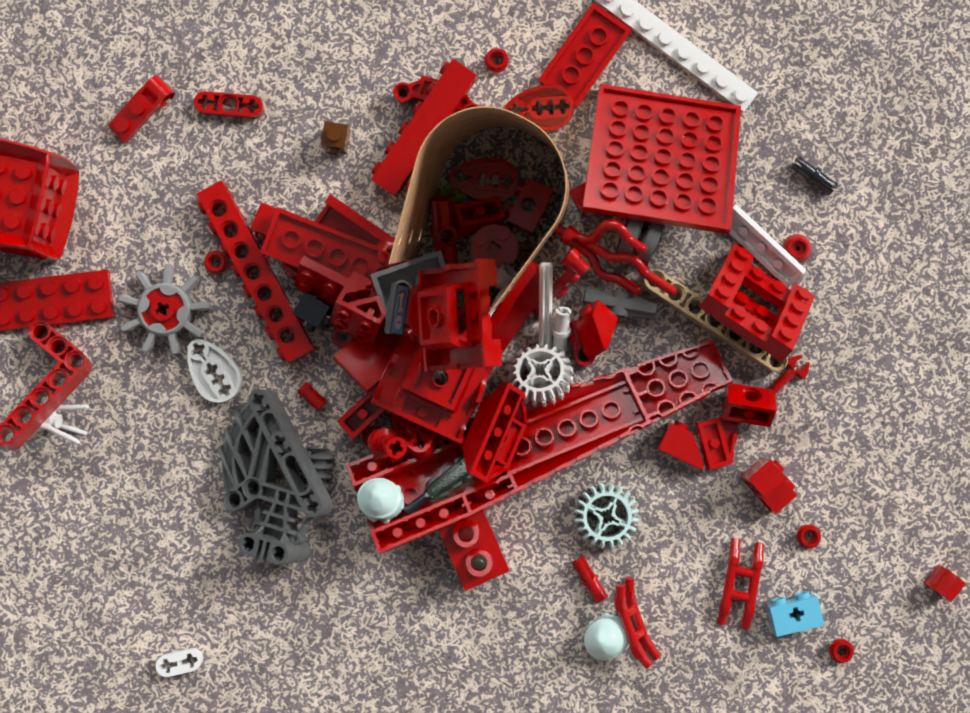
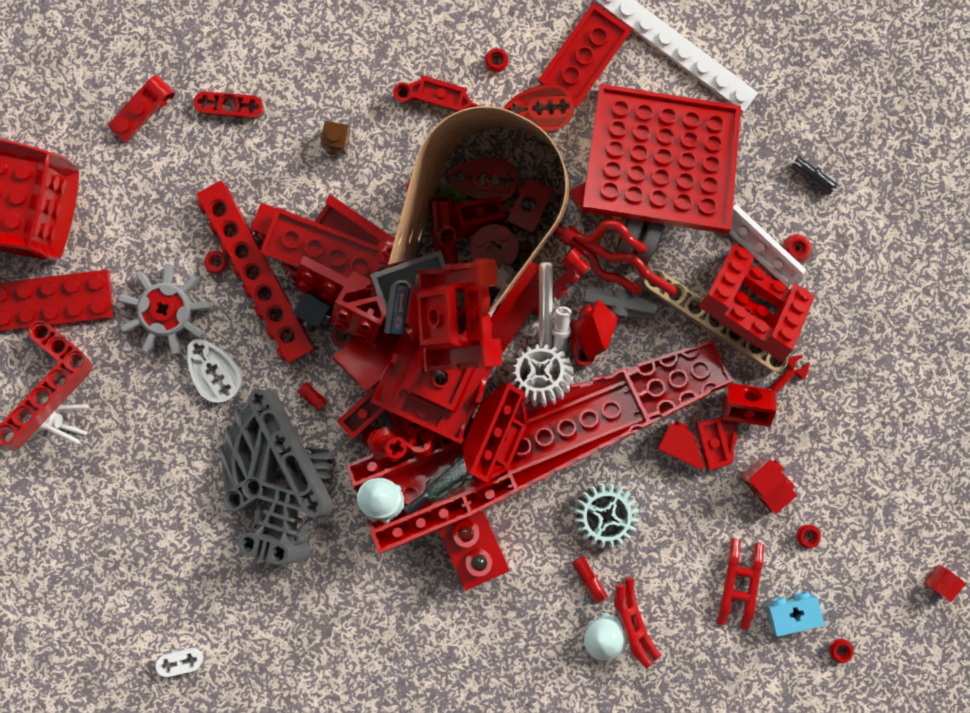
(440, 103): red brick -> none

